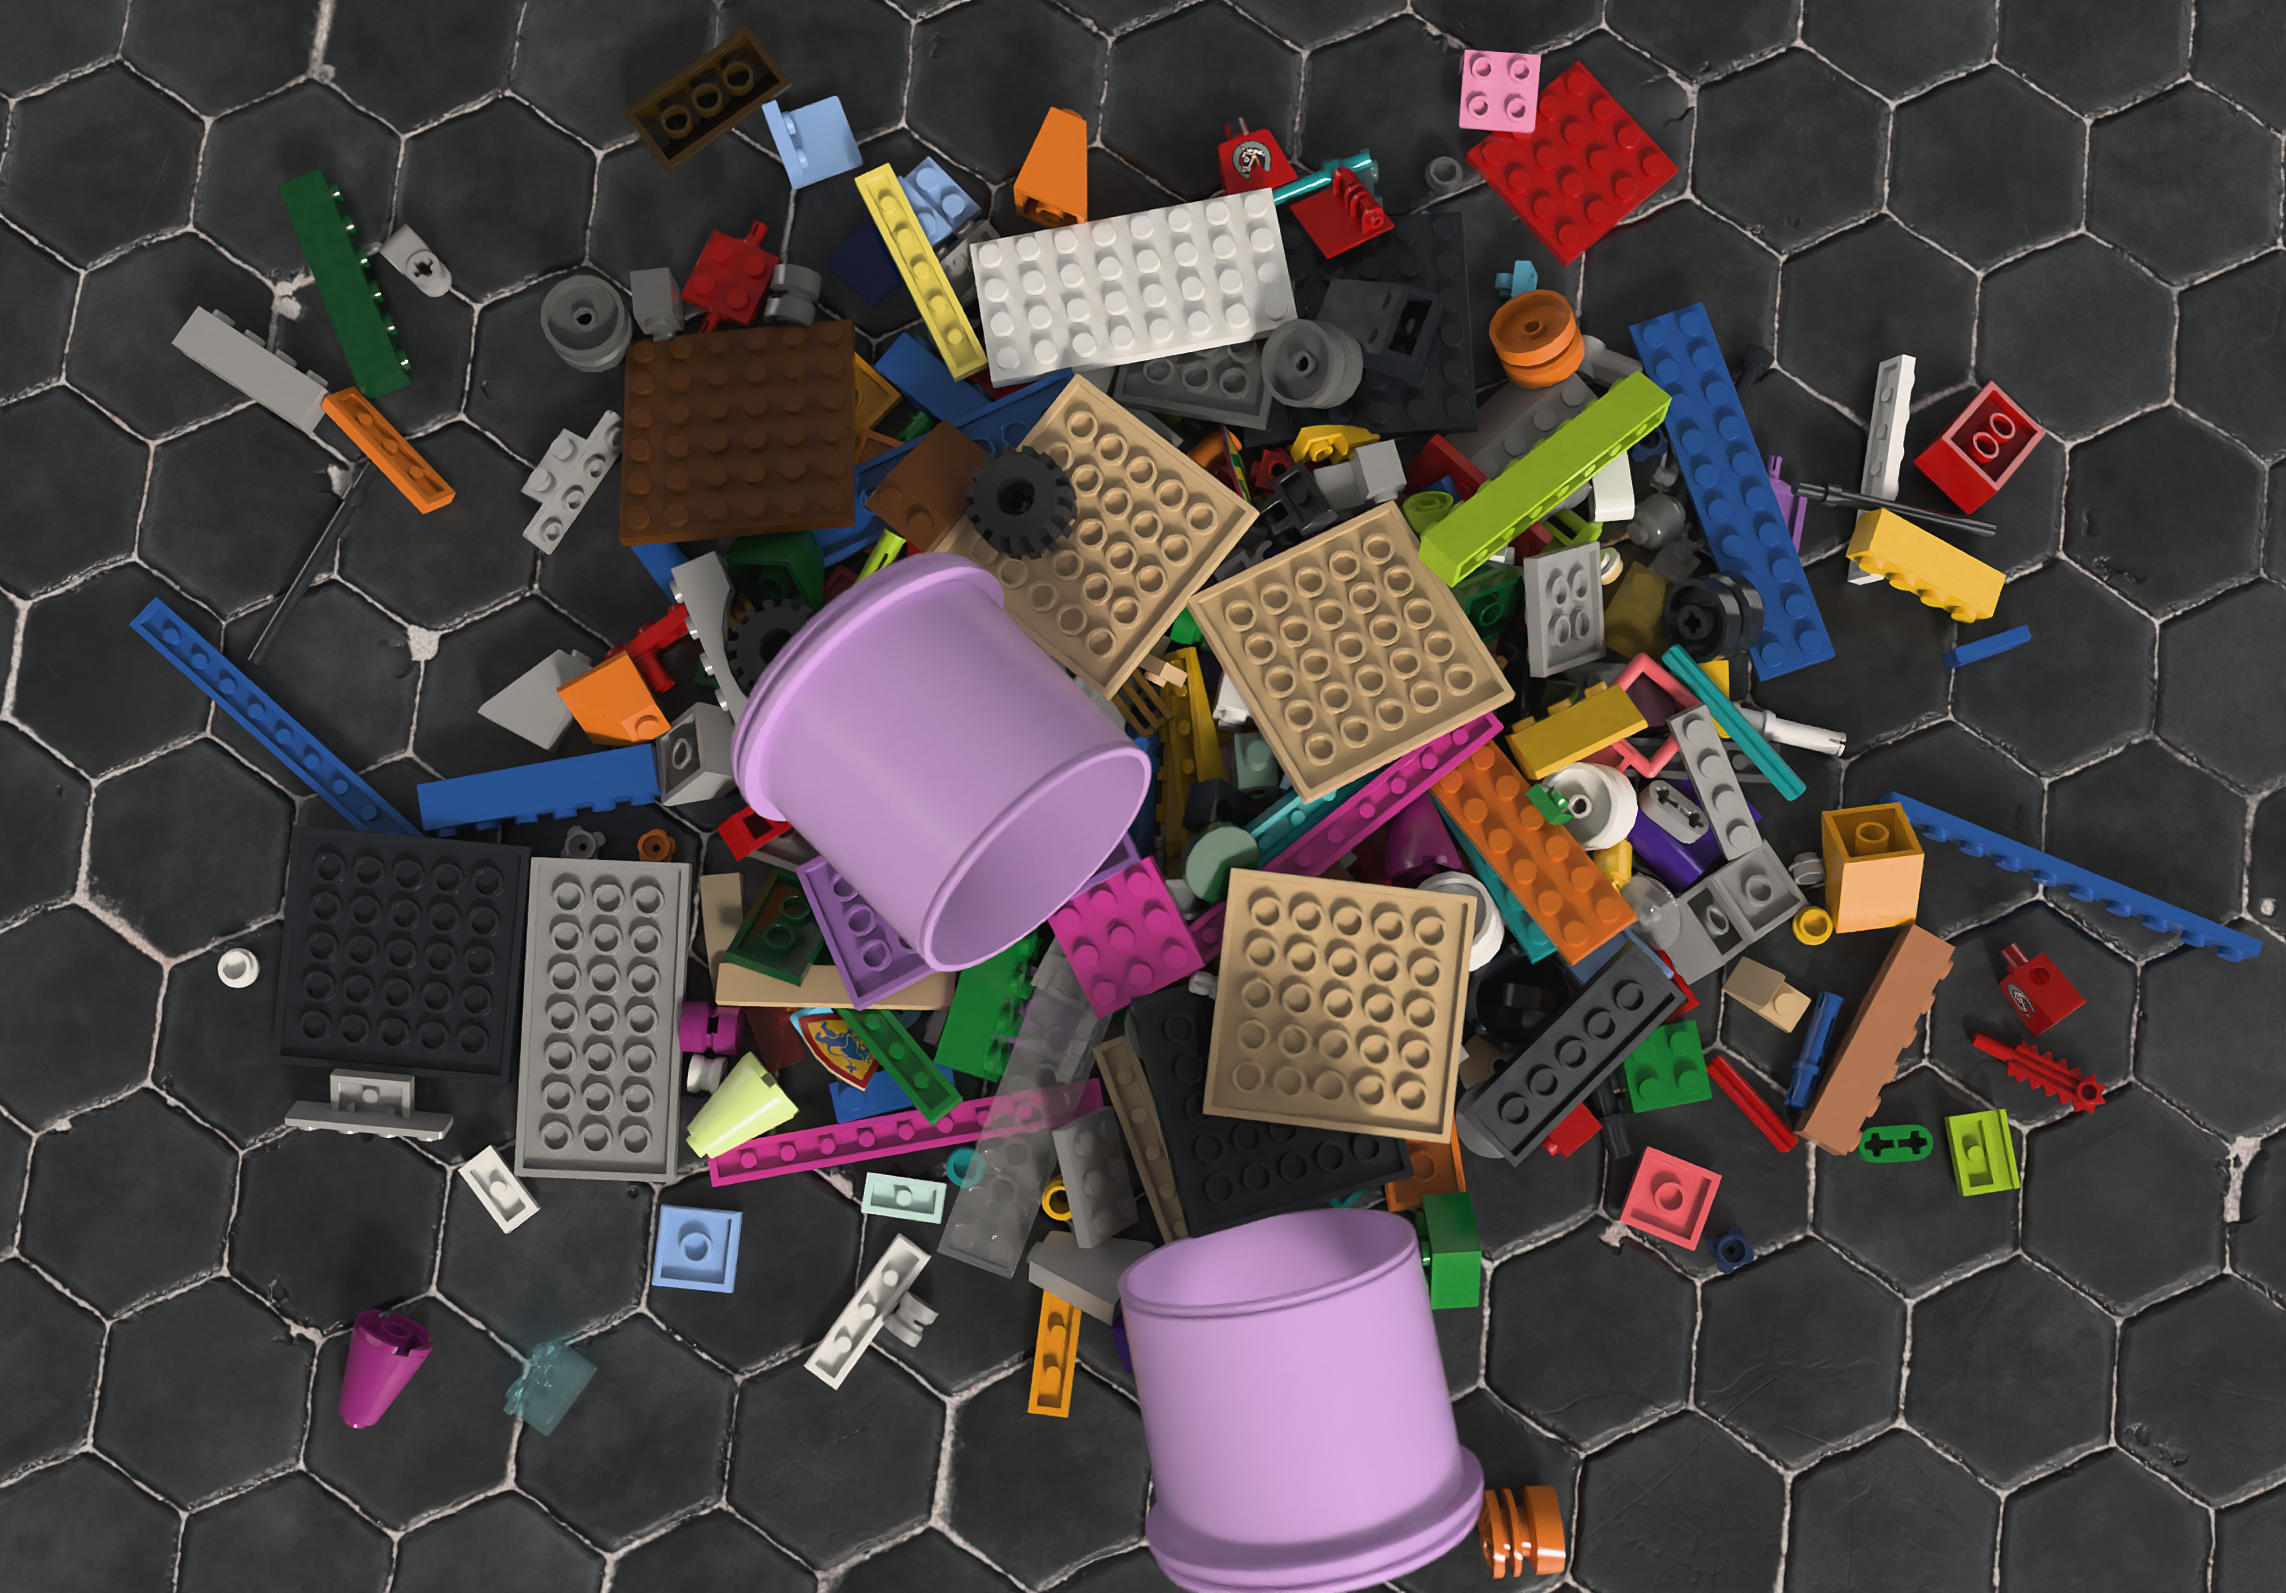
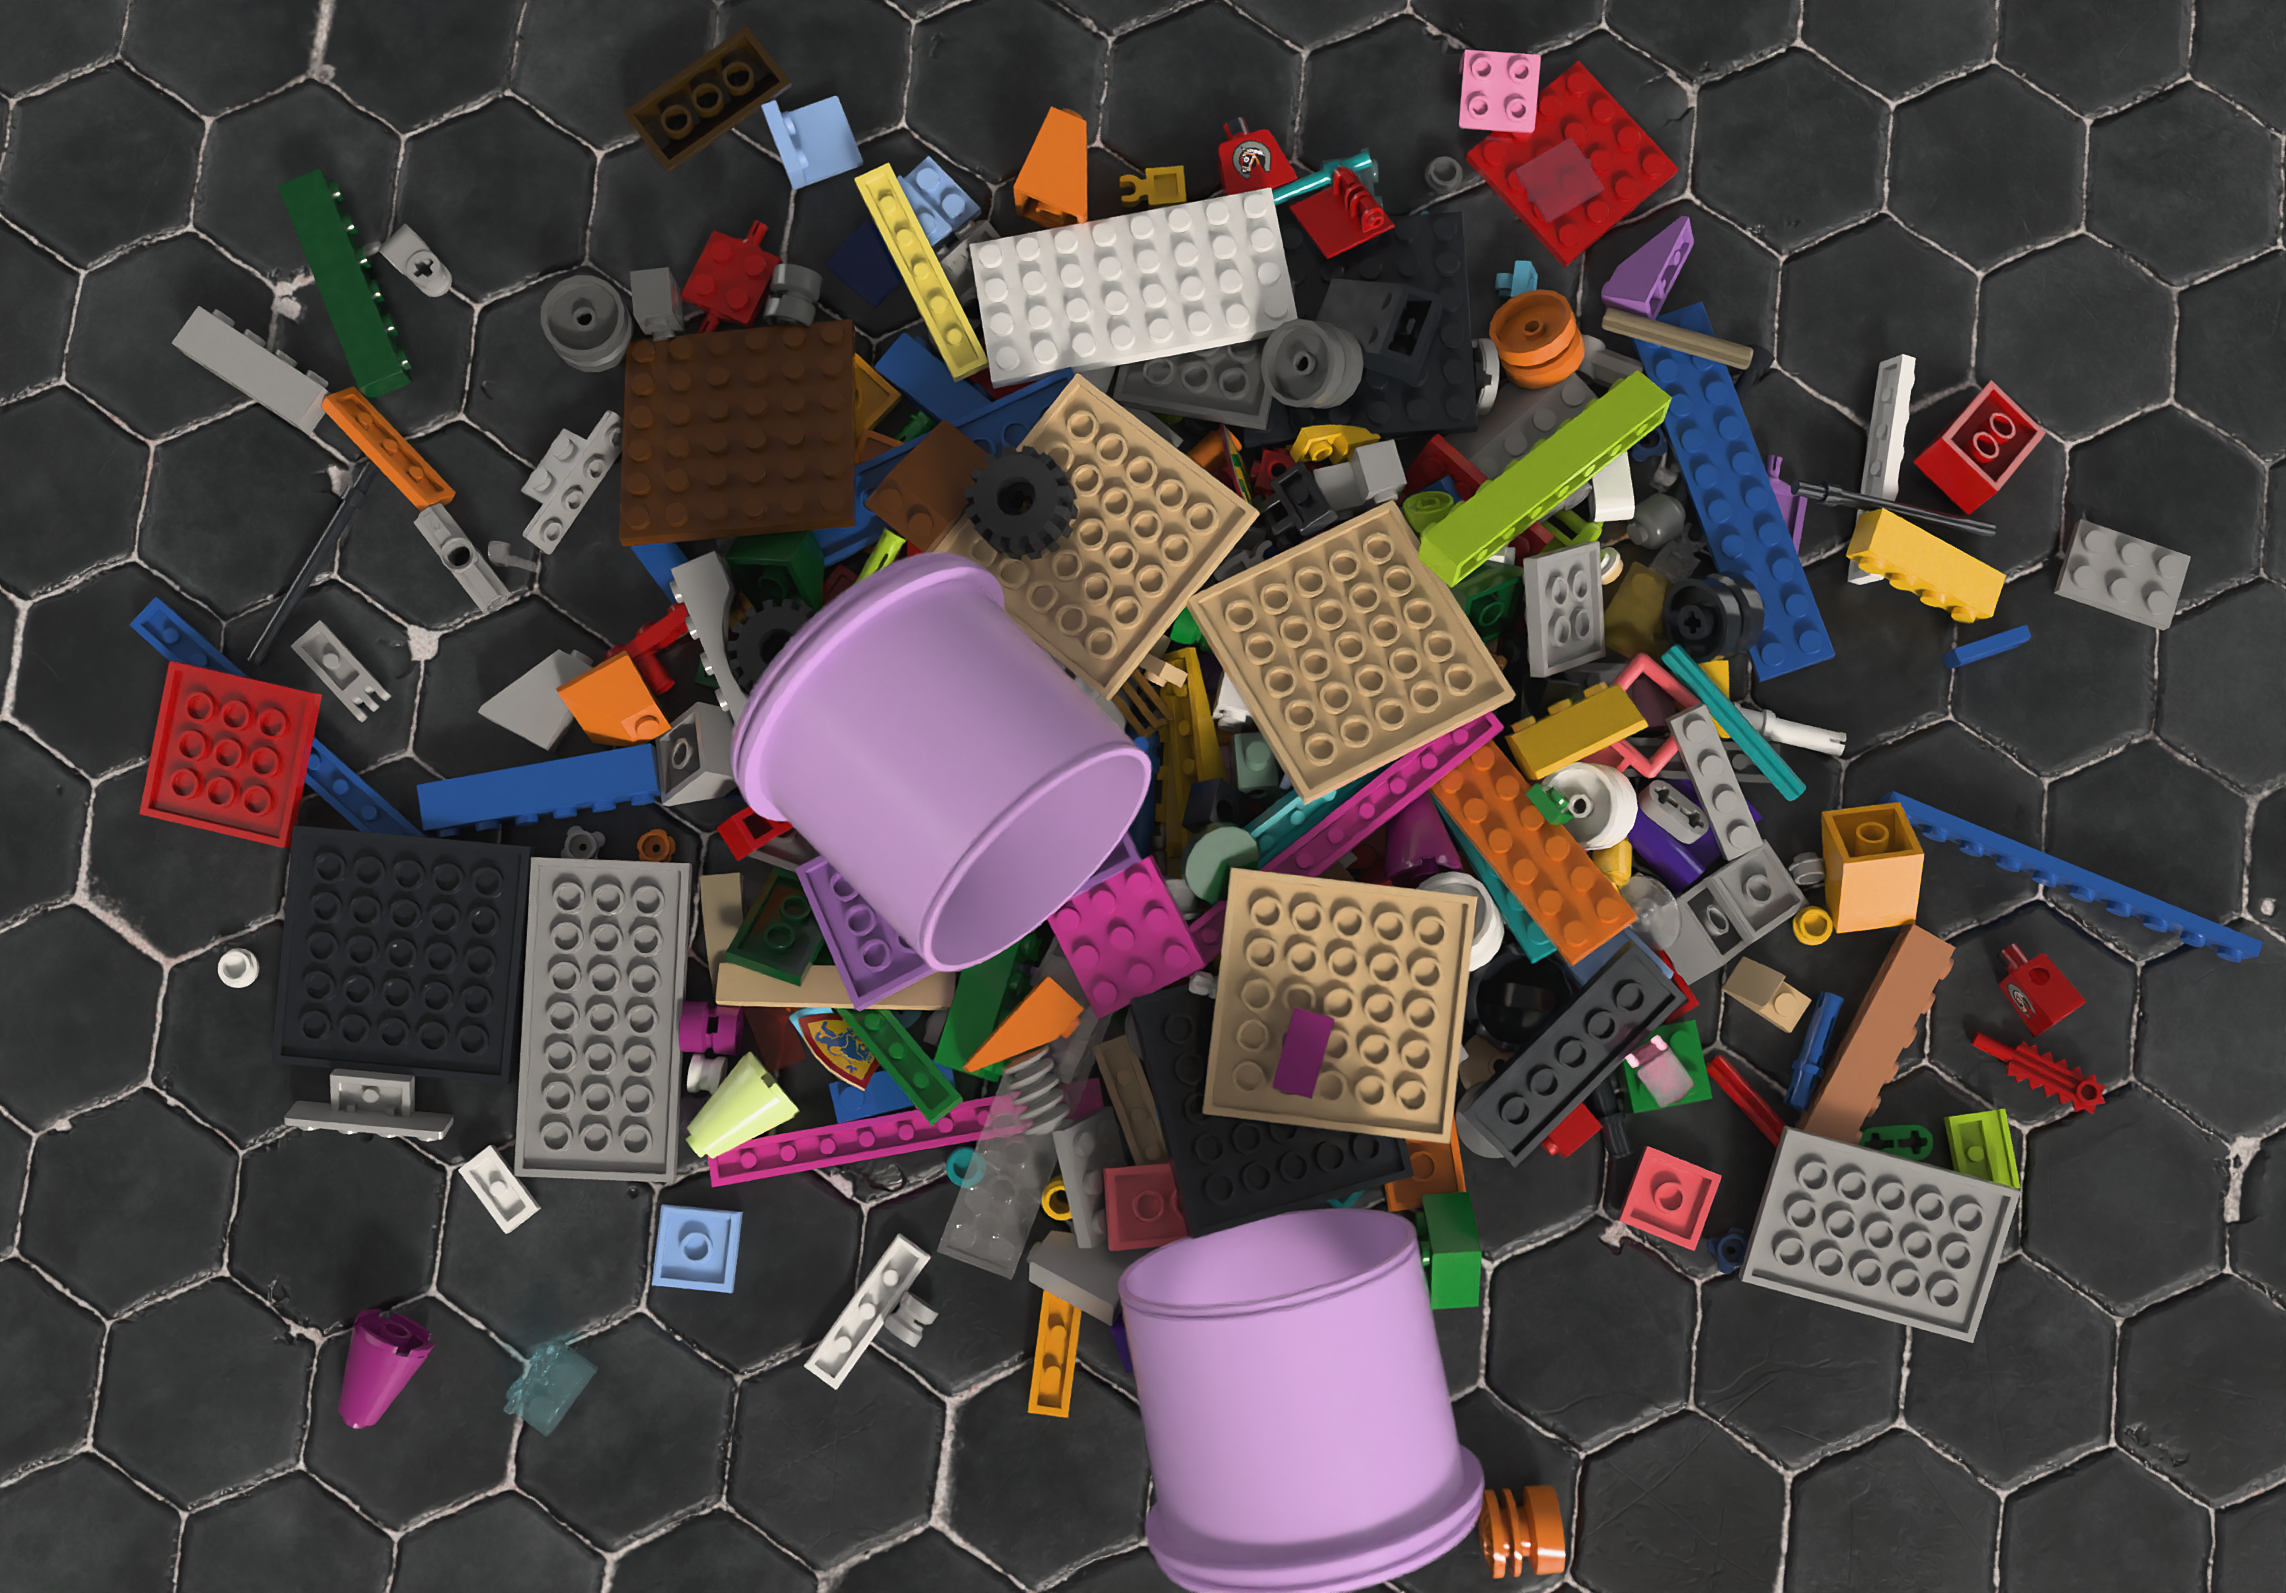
(230, 754): none -> red plate
(339, 669): none -> light grey hinge
(449, 541): none -> light grey piece
(500, 556): none -> clear hand
(904, 1197): light aqua plate -> none
(1035, 1021): none -> orange slope
(1038, 1091): none -> light grey piece
(1142, 1207): none -> coral plate
(1161, 188): none -> yellow plate
(1303, 1052): none -> magenta tile
(1485, 373): none -> light grey tile
(1559, 180): none -> clear pink piece
(1648, 275): none -> medium lavender slope
(1660, 1072): none -> clear pink brick
(1677, 338): none -> dark tan axle
(1878, 1234): none -> light grey plate
(2122, 574): none -> light grey plate

